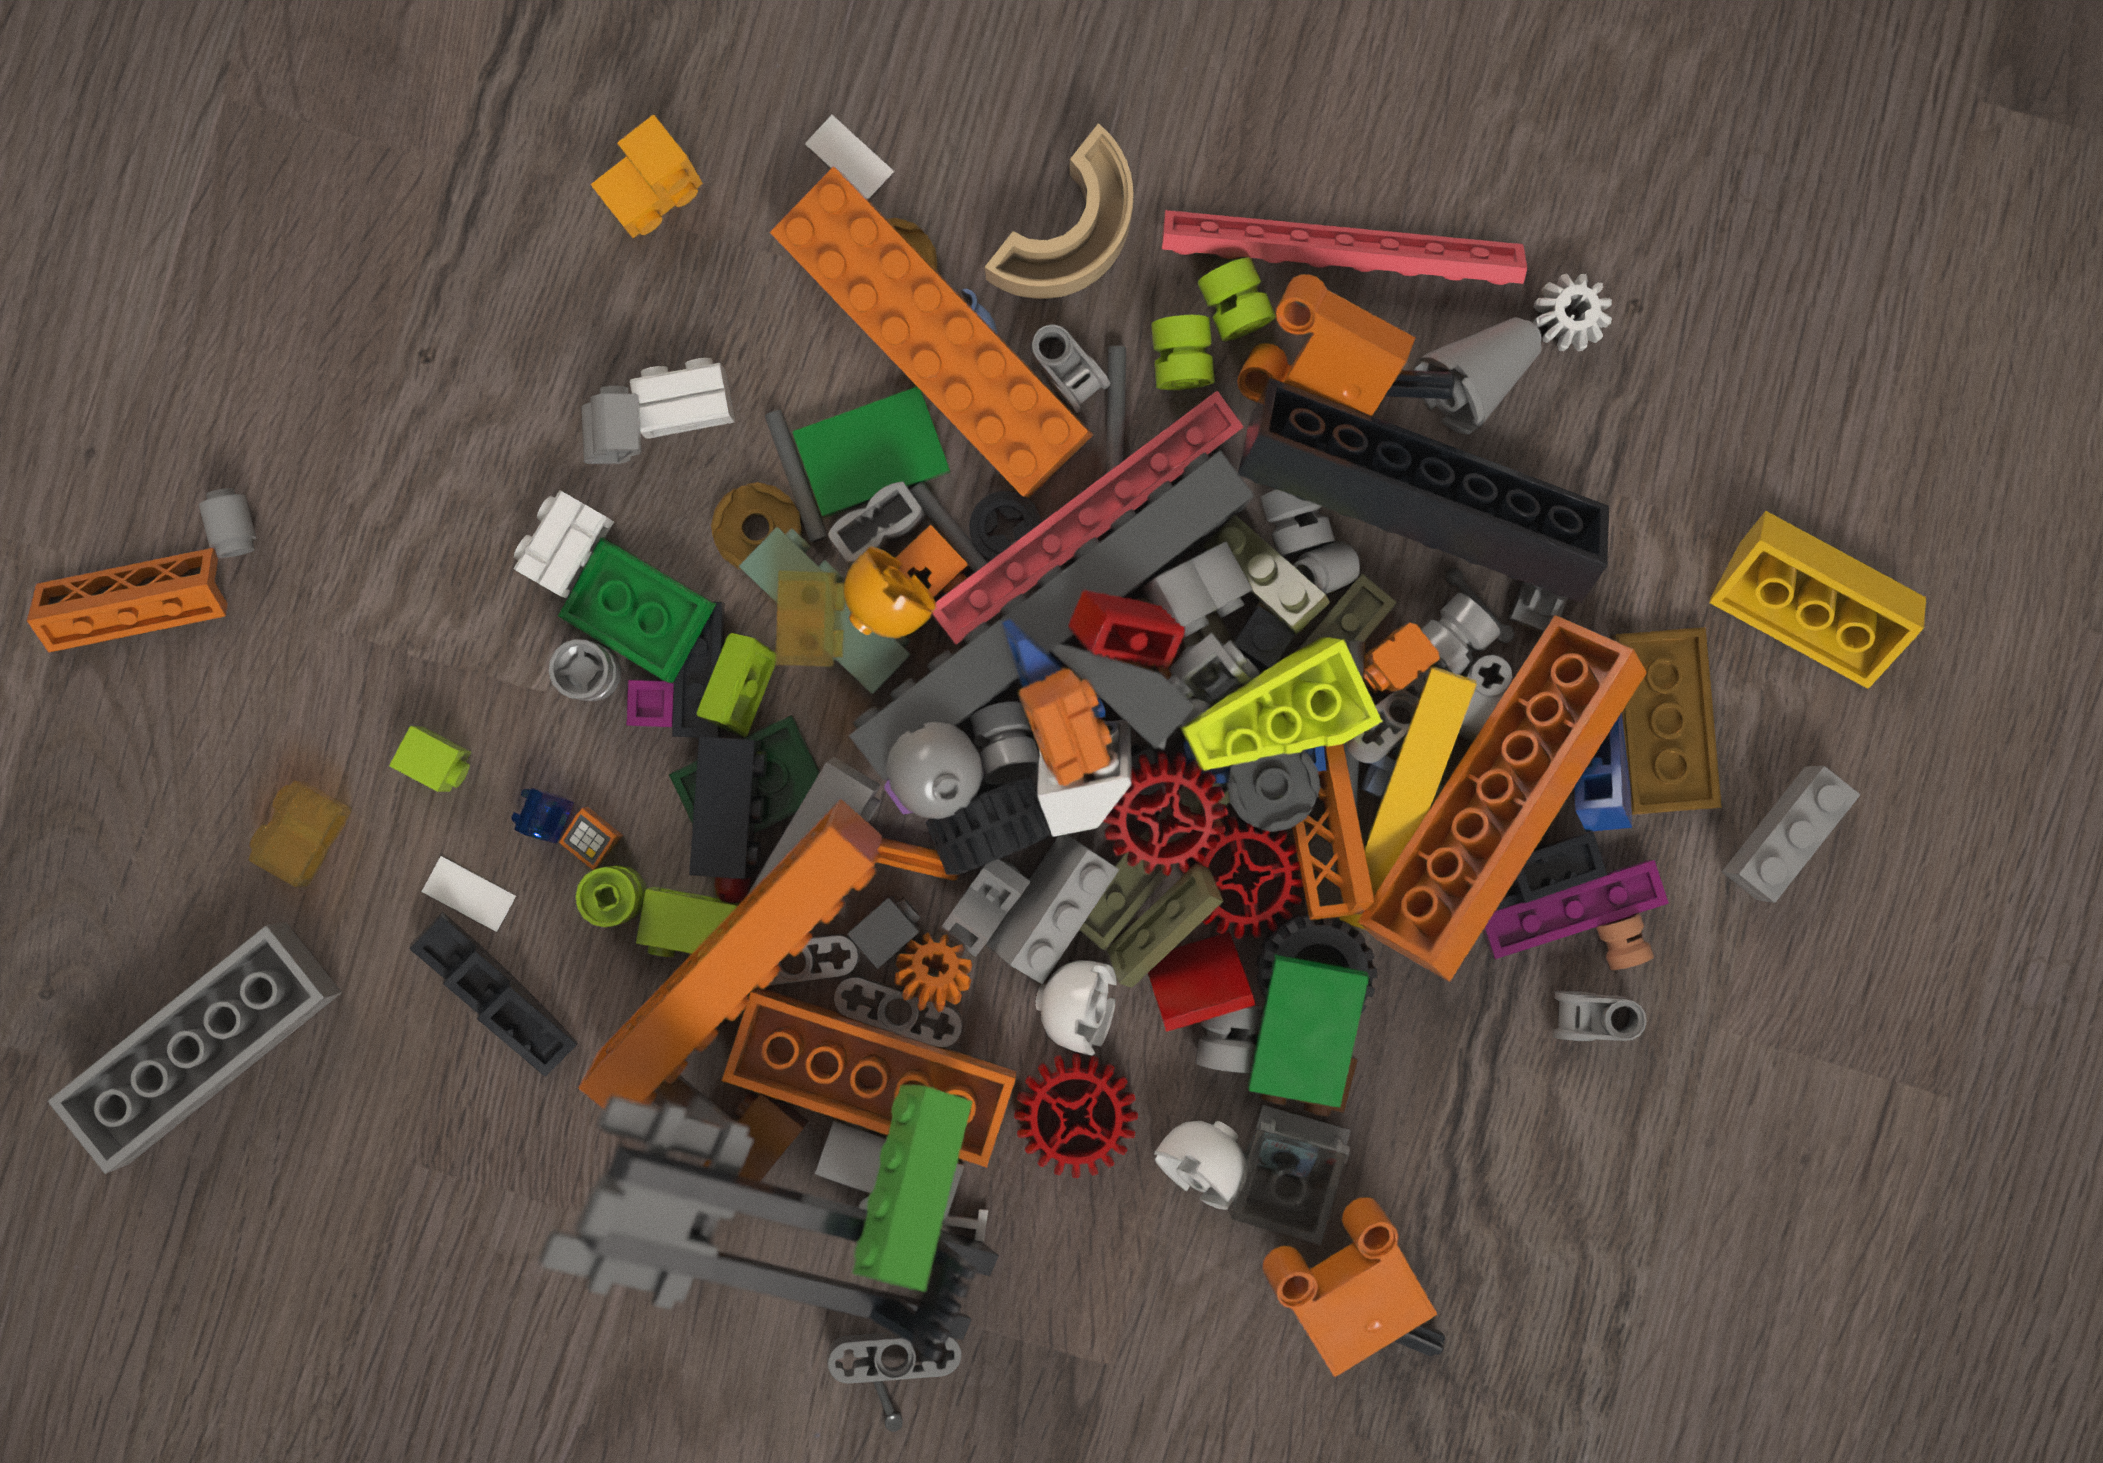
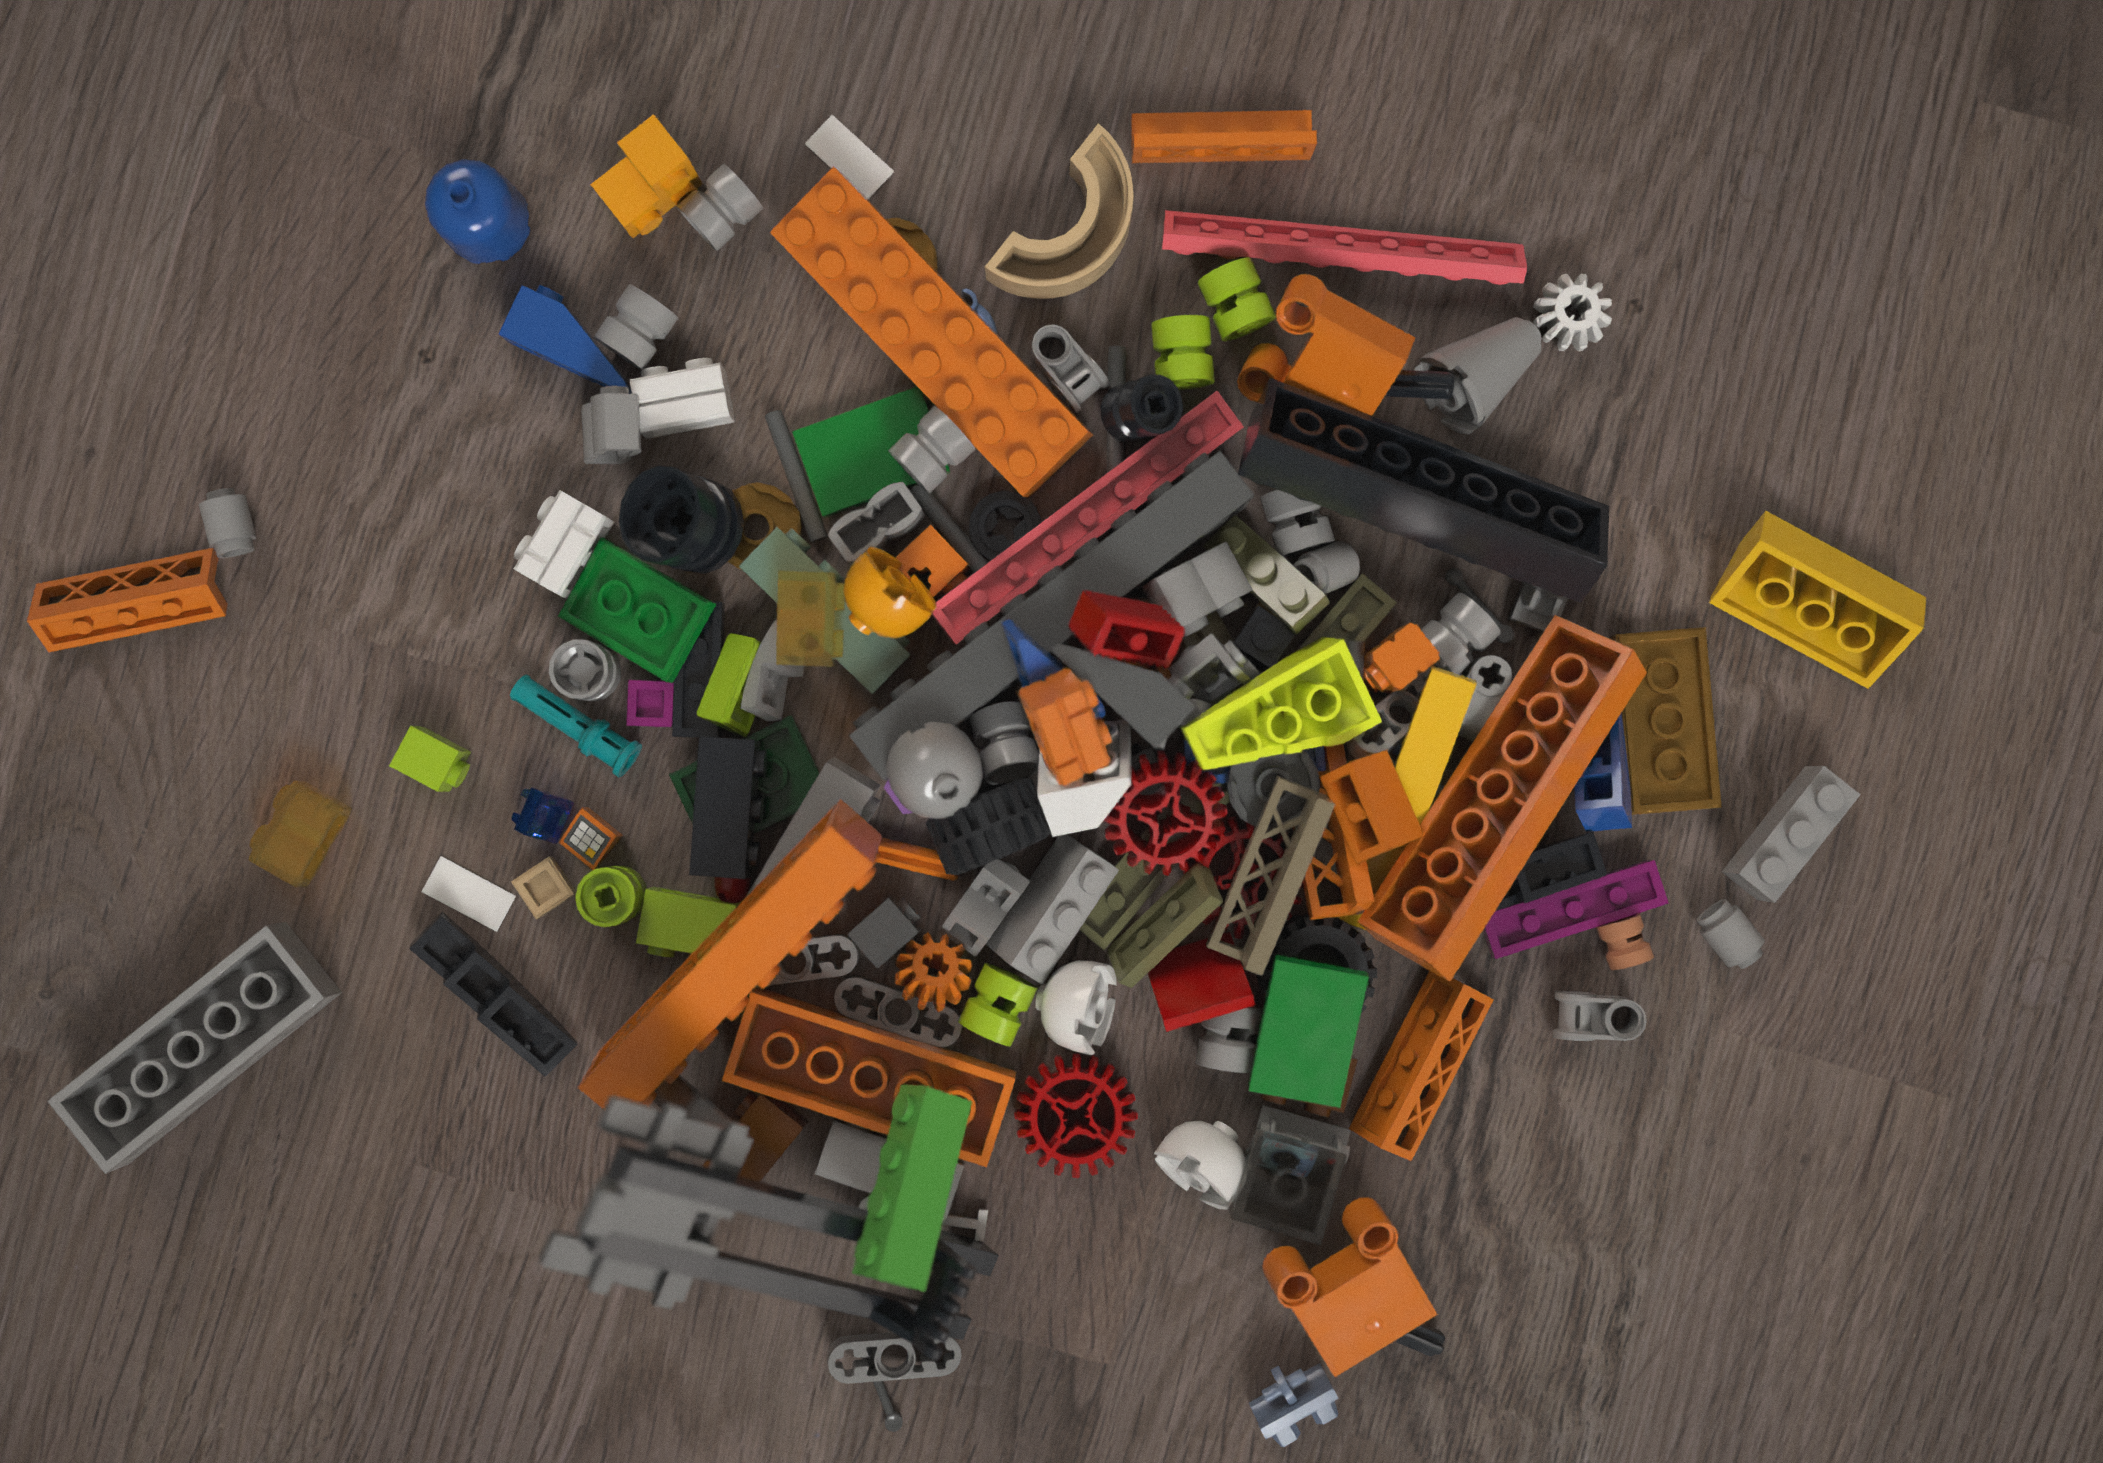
(477, 211): none -> blue cylinder
(544, 887): none -> tan tile
(552, 332): none -> blue slope
(593, 736): none -> teal pin
(636, 327): none -> light grey wheel
(681, 520): none -> black wheel
(720, 207): none -> light grey wheel
(767, 682): none -> light grey slope
(932, 449): none -> light grey wheel
(990, 1019): none -> lime wheel
(1141, 408): none -> black wheel
(1222, 136): none -> orange fence
(1286, 881): none -> dark tan fence
(1293, 1400): none -> sand blue hips
(1371, 806): none -> orange brick
(1416, 1062): none -> orange fence
(1731, 934): none -> light grey brick

